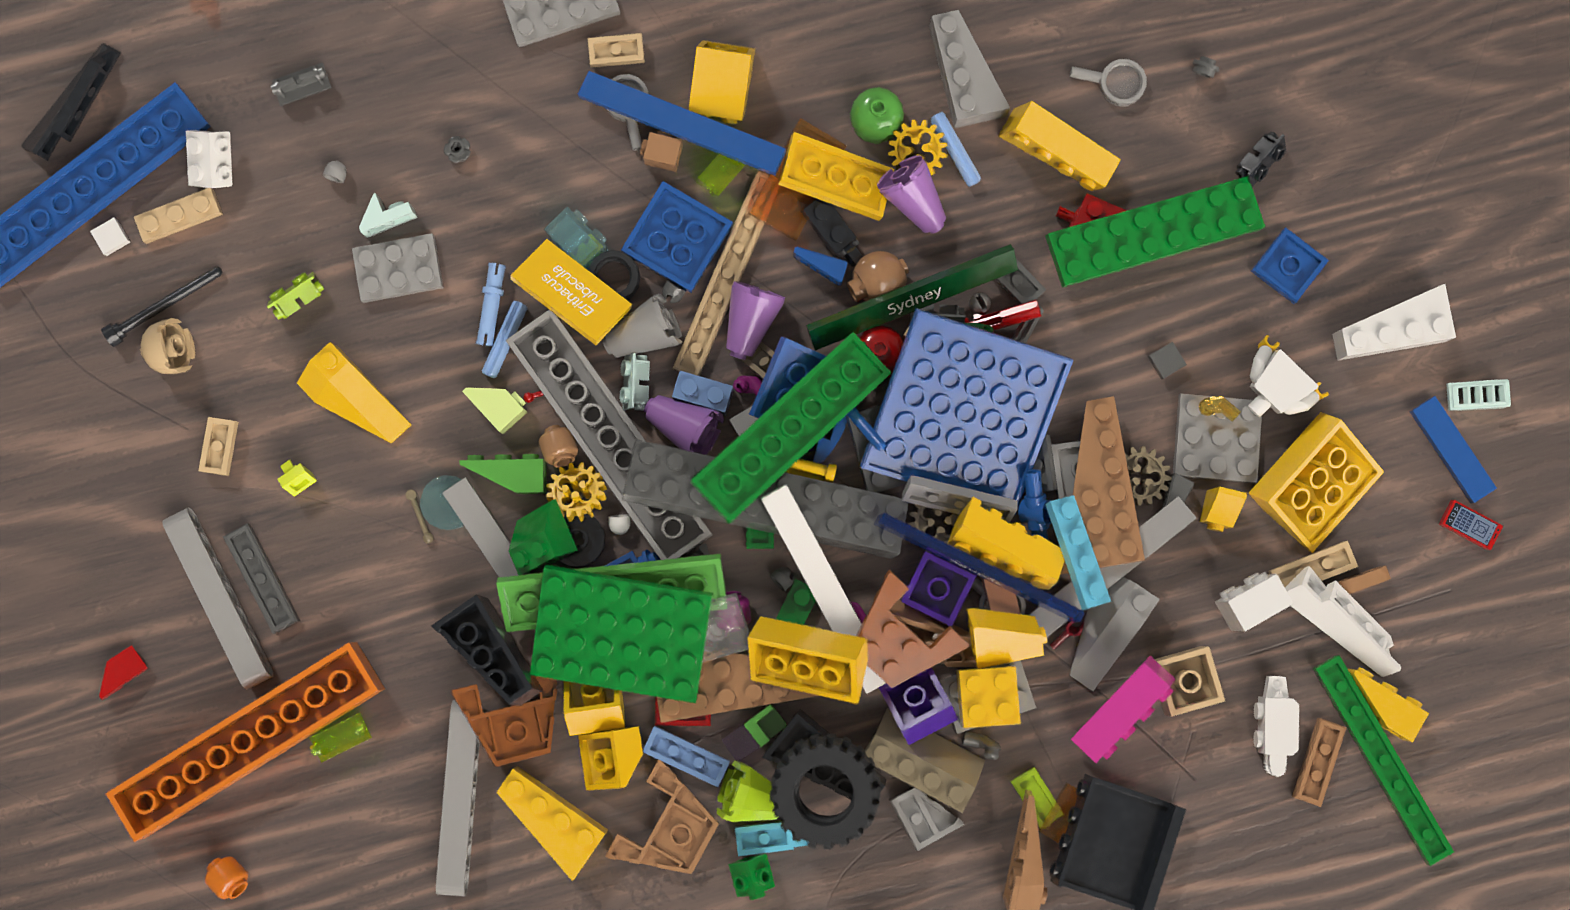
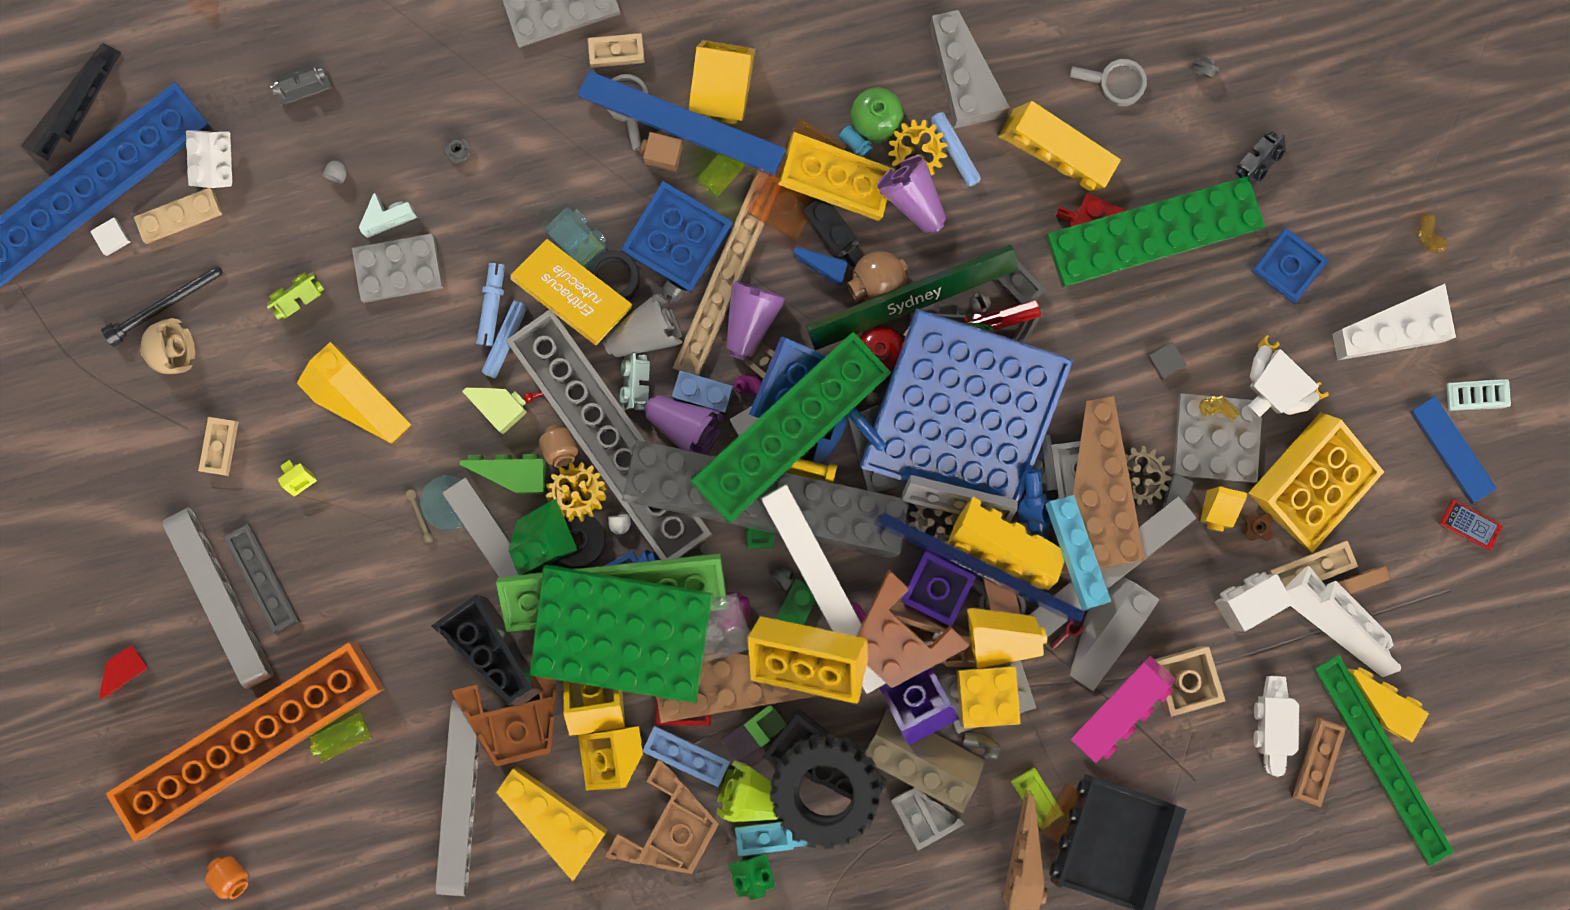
(855, 142): none -> dark azure pin
(1251, 527): none -> reddish brown plate
(1429, 237): none -> clear yellow arm

